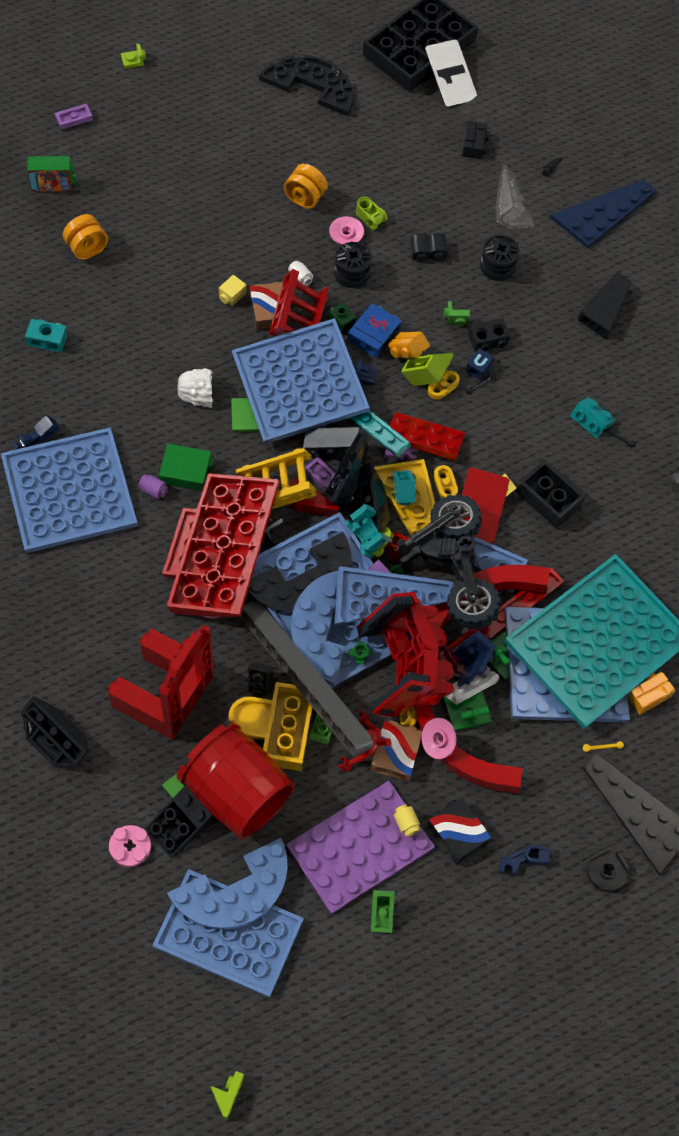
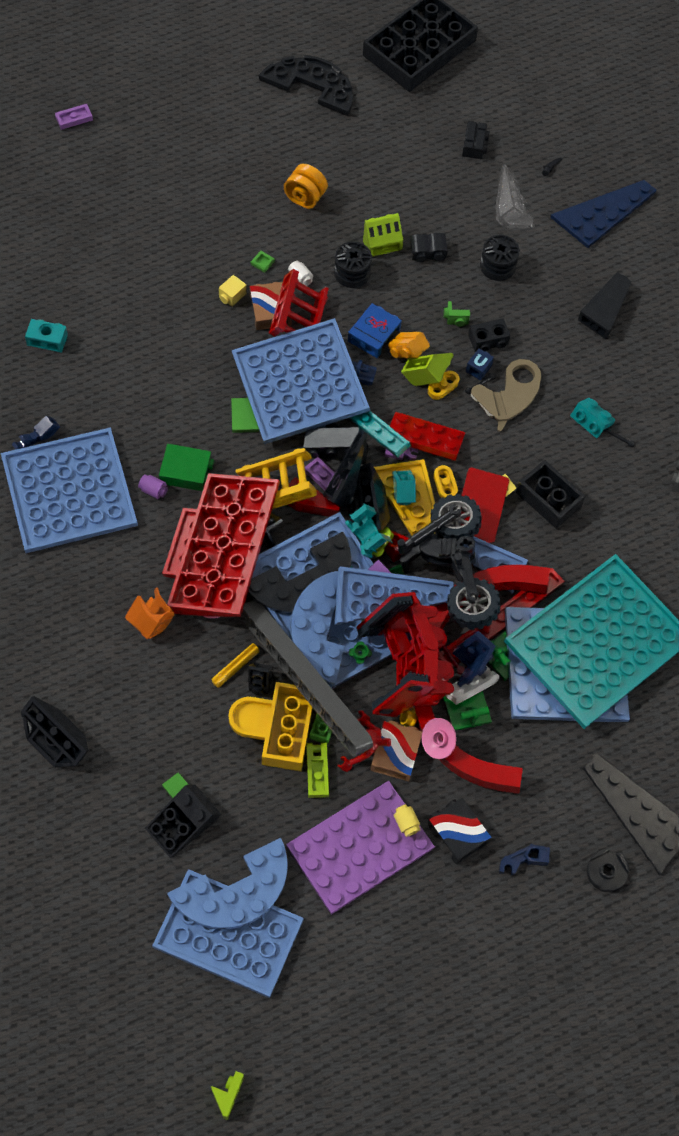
(51, 173): brick -> none
(85, 236): light orange wheel -> none
(133, 58): lime bracket -> none
(136, 855): bright pink plate -> none
(150, 617): none -> orange piece
(188, 675): red bracket -> none
(196, 387): white hair -> none
(235, 665): none -> yellow axle
(236, 780): red piece -> none
(262, 261): none -> bright green tile
(317, 770): none -> lime plate
(344, 317): dark green brick -> none
(346, 225): bright pink dish -> none
(370, 212): lime piece -> none
(382, 911): bright green slope -> none
(383, 234): none -> lime slope
(451, 72): white sticker -> none
(515, 398): none -> dark tan animal
(586, 748): yellow hinge -> none
(651, 692): light orange brick -> none

